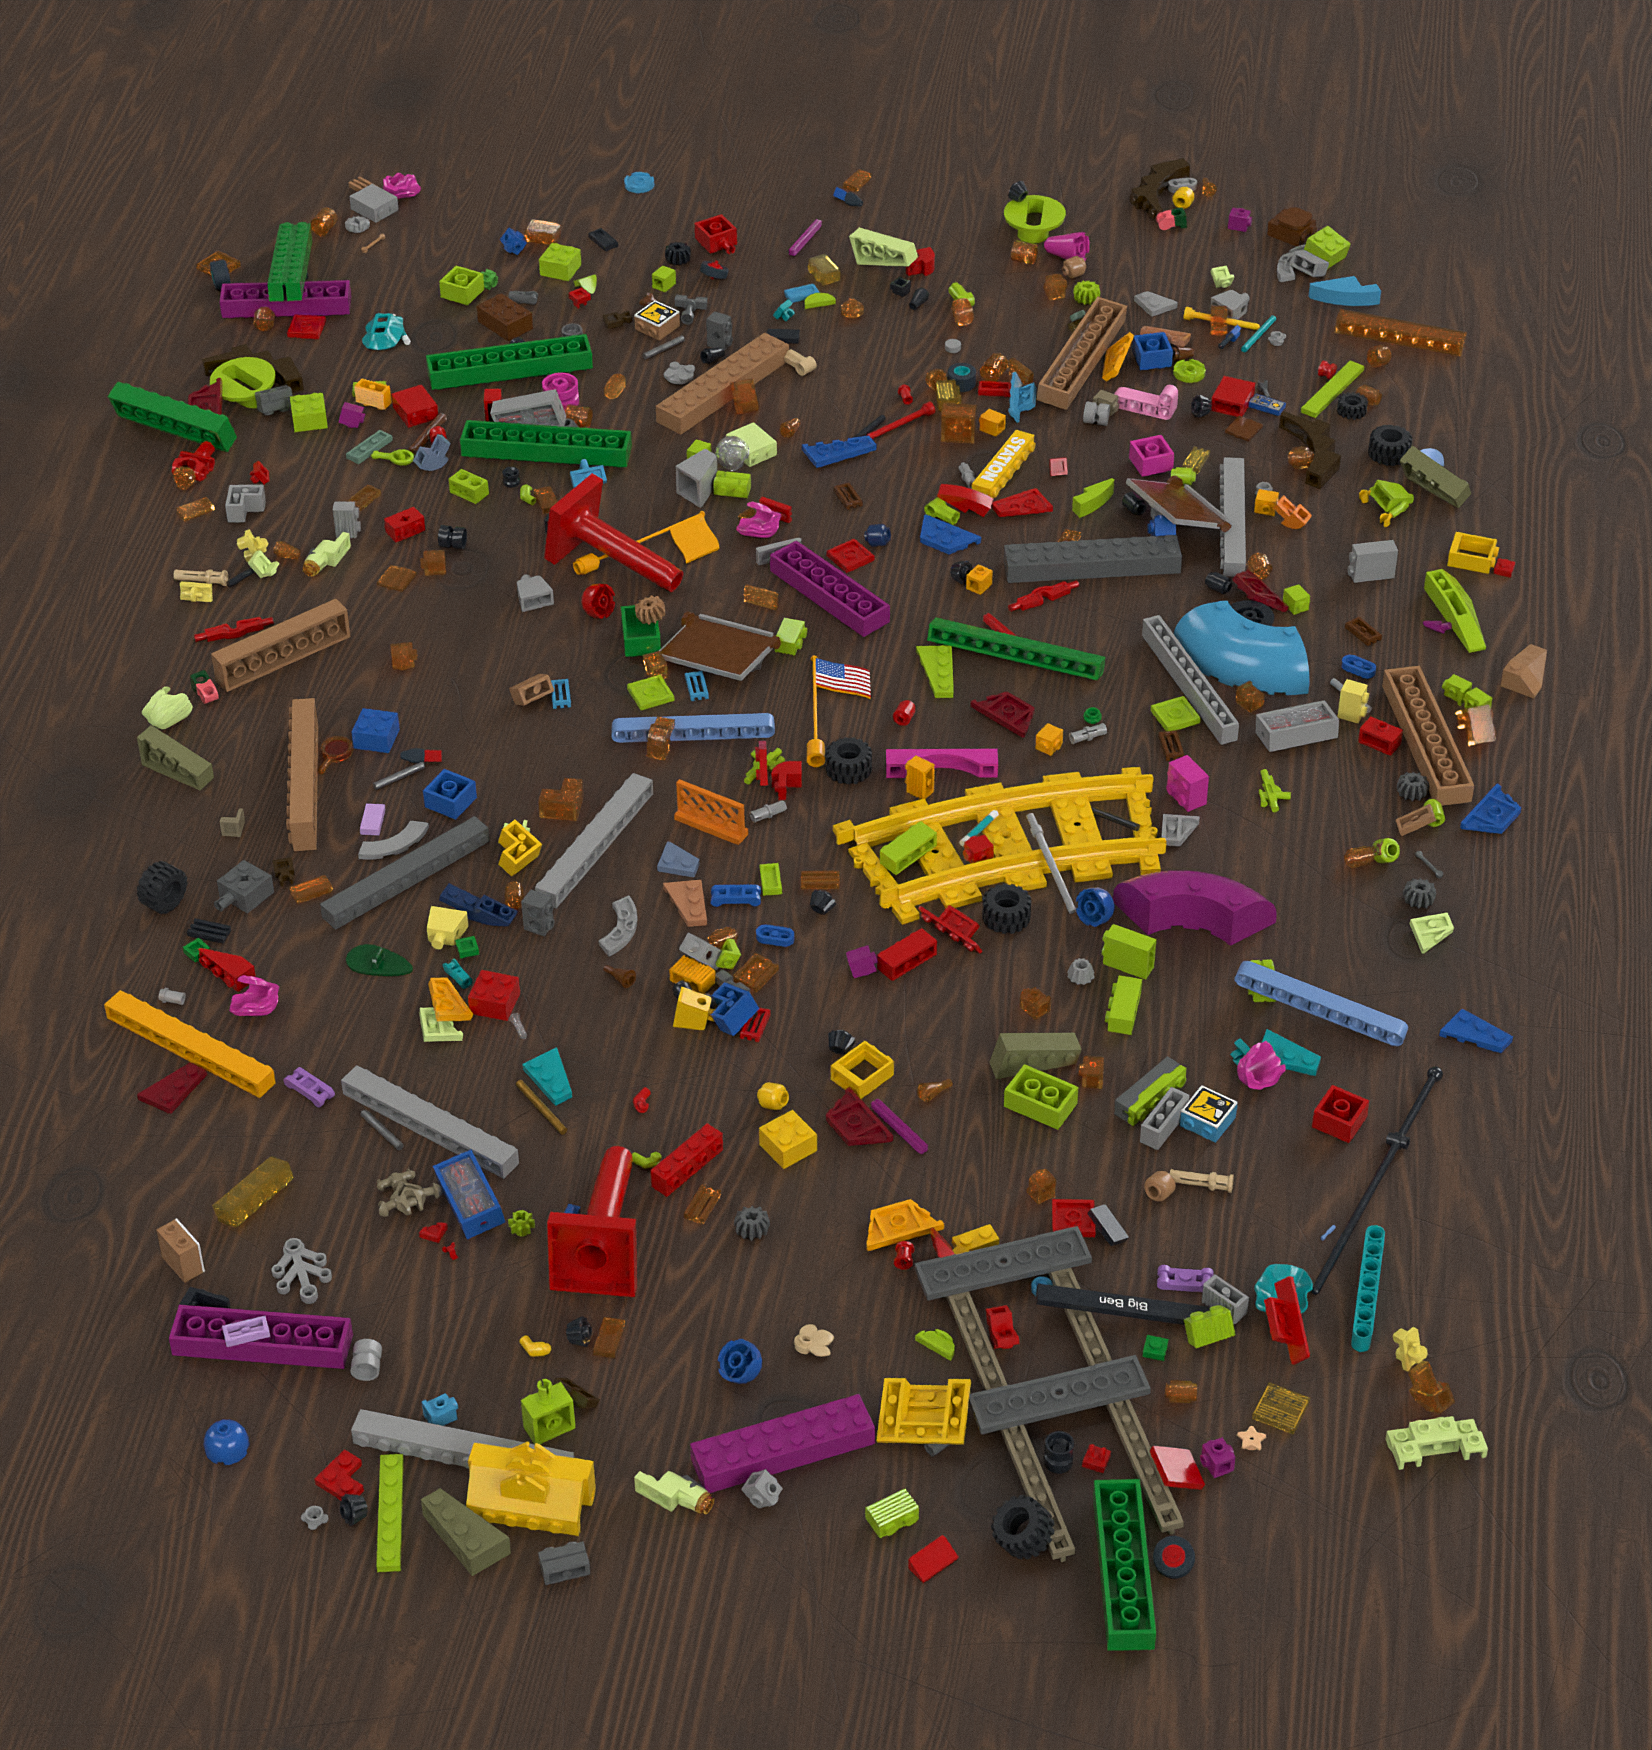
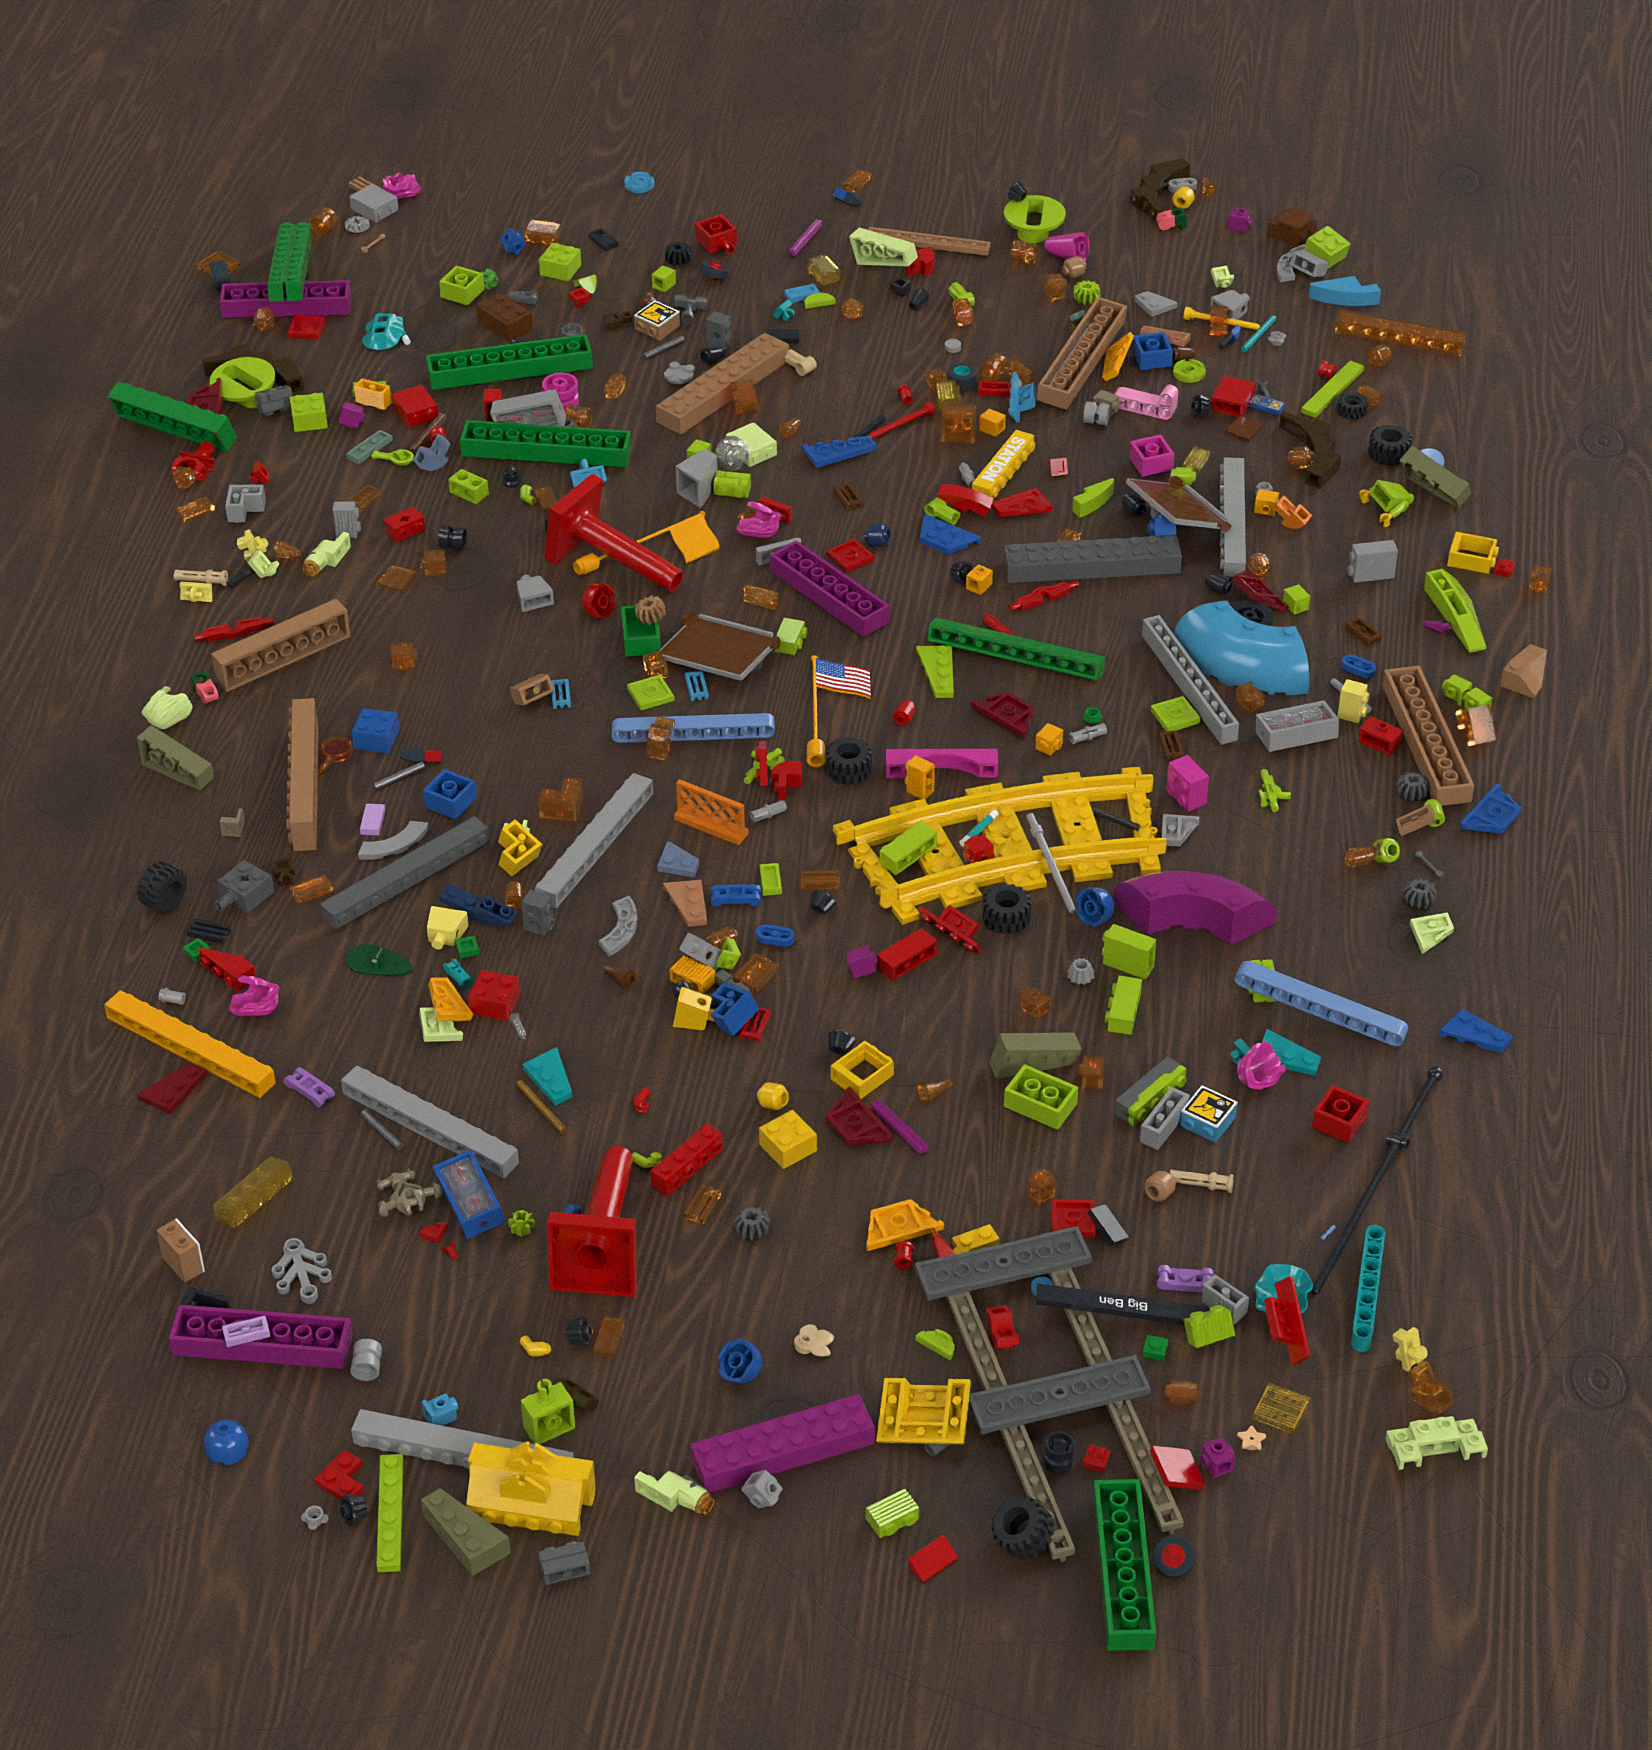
(938, 242): none -> medium nougat plate
(1538, 583): none -> clear orange brick

